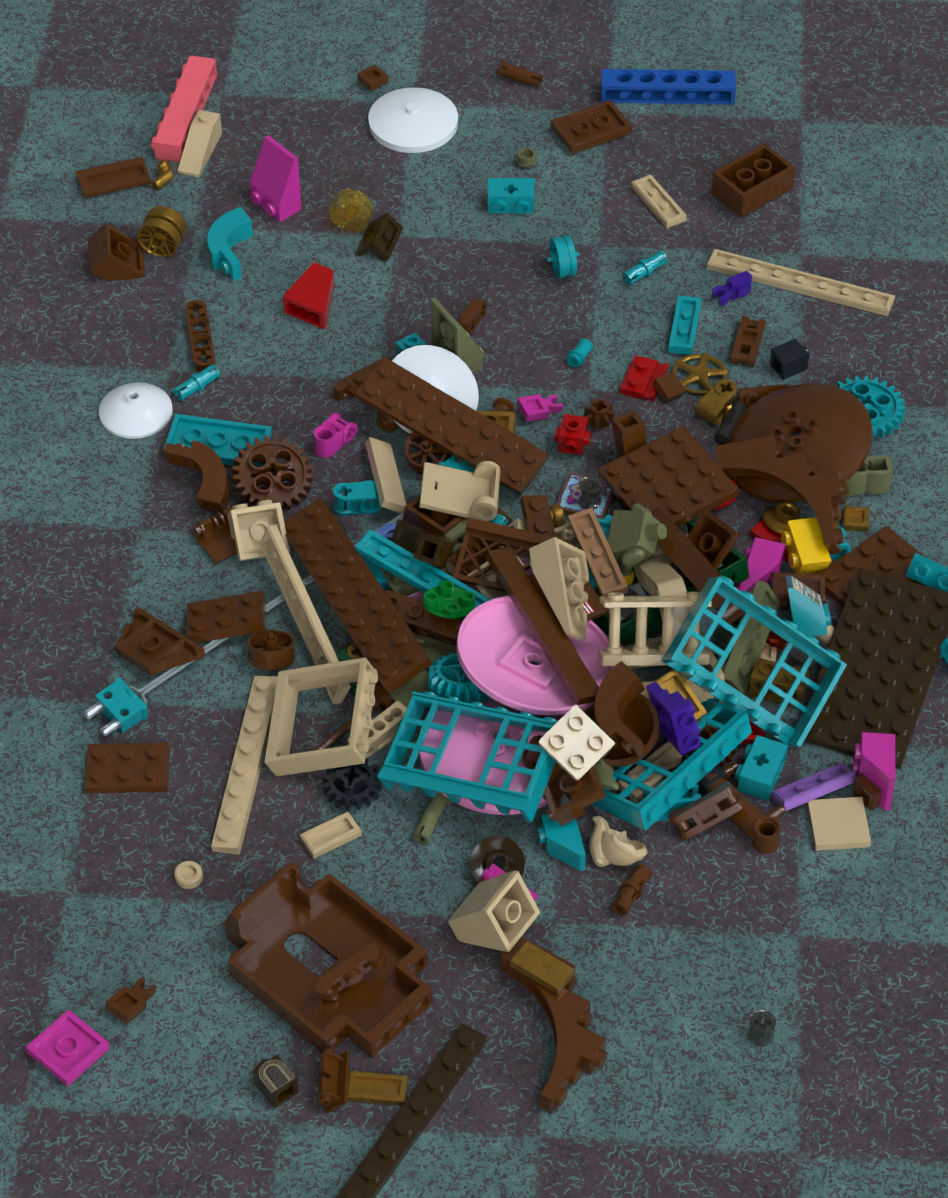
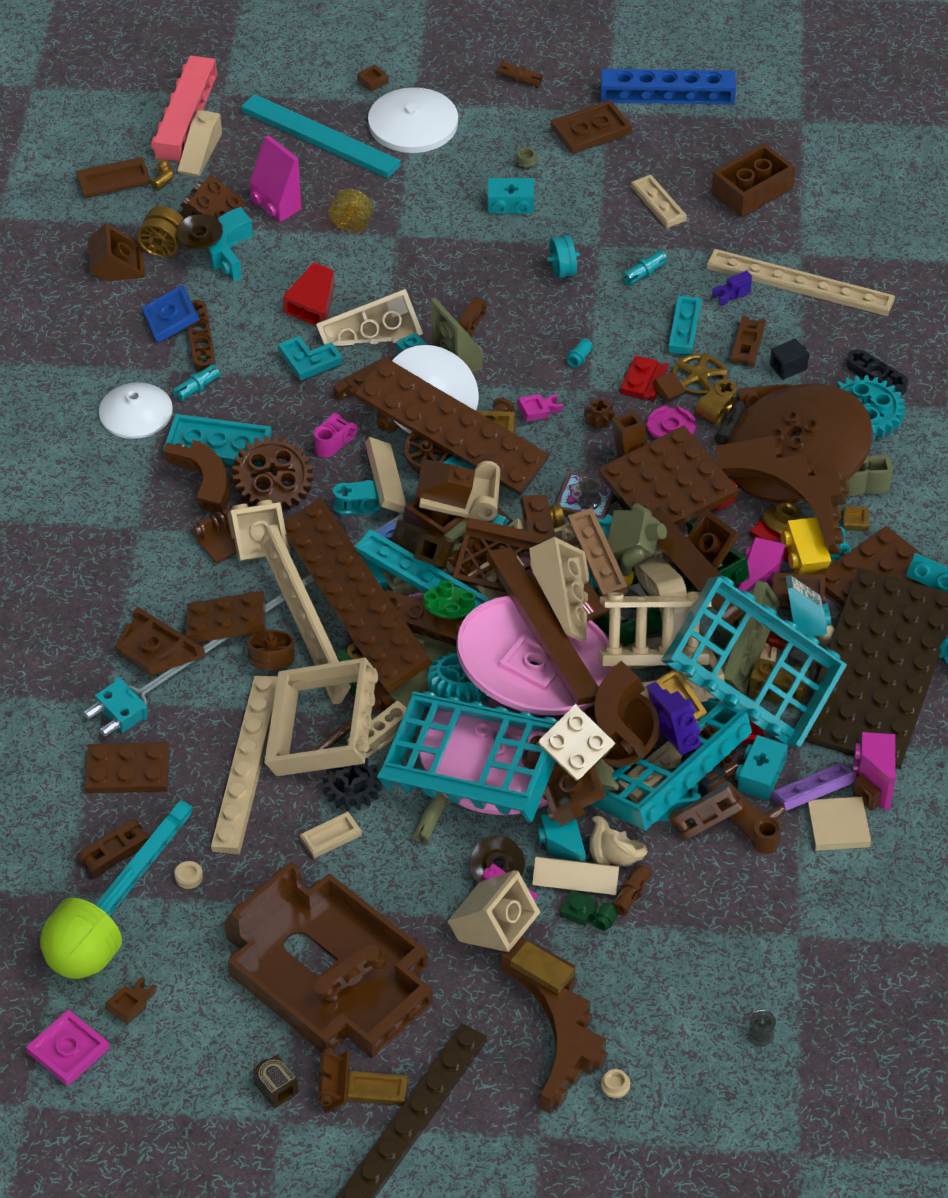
(81, 935): none -> lime piece
(113, 848): none -> reddish brown plate
(170, 313): none -> blue plate
(199, 231): none -> dark brown dish
(210, 199): none -> reddish brown bracket
(308, 362): none -> teal plate
(321, 136): none -> teal tile
(375, 322): none -> tan wedge
(380, 237): dark brown panel -> none
(445, 483): none -> reddish brown slope
(573, 434): red brick -> none
(575, 875): none -> tan tile
(582, 908): none -> dark green plate
(615, 1083): none -> tan plate
(674, 419): none -> dark pink tile
(870, 363): none -> black beam

